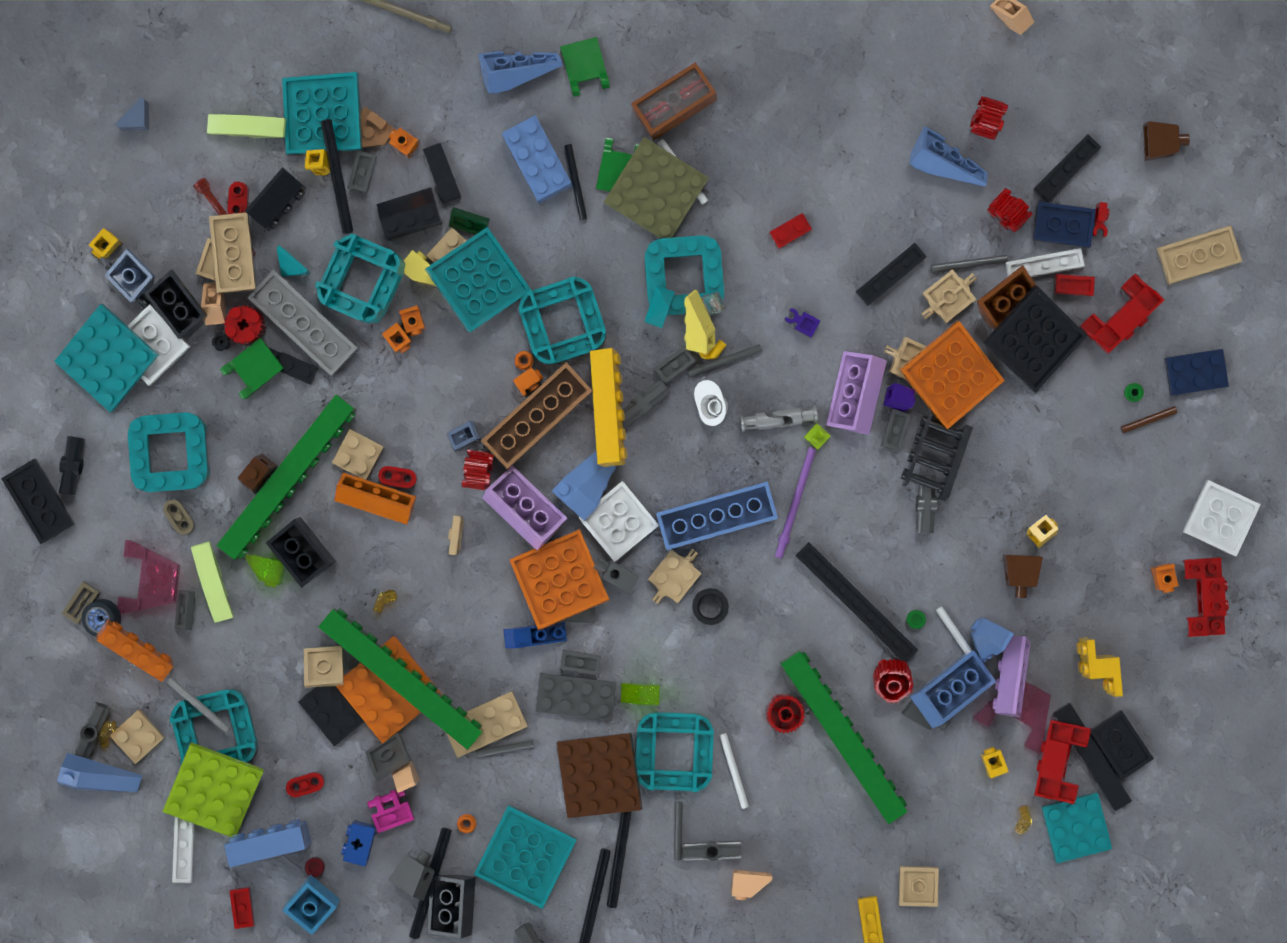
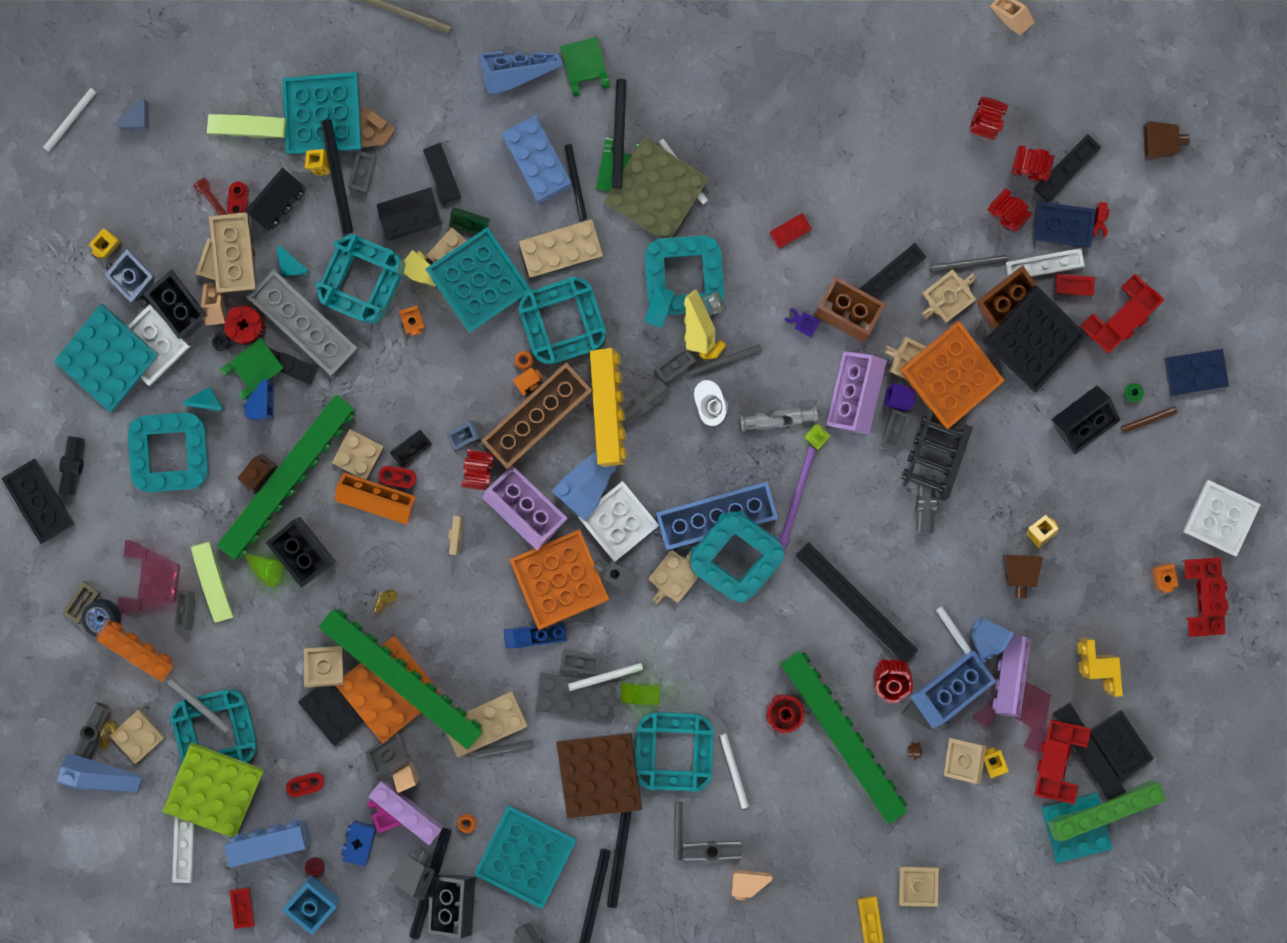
(69, 120): none -> white bar
(179, 517): dark tan plate -> none
(205, 399): none -> teal slope
(261, 402): none -> blue slope
(391, 335): orange brick -> none
(406, 148): orange brick -> none
(406, 811): none -> lavender brick
(411, 448): none -> black plate
(560, 248): none -> tan plate
(604, 677): none -> white bar
(619, 129): none -> black axle
(674, 101): brick -> none
(714, 541): none -> teal plate
(715, 620): black tyre -> none
(849, 309): none -> dark orange slope
(915, 619): green tile -> none
(915, 750): none -> reddish brown plate
(937, 158): medium blue wedge -> none
(964, 760): none -> tan plate
(1025, 820): clear yellow arm -> none
(1033, 162): none -> red brick
(1084, 820): none -> bright green arch
(1086, 419): none -> black slope
(1199, 255): tan tile -> none

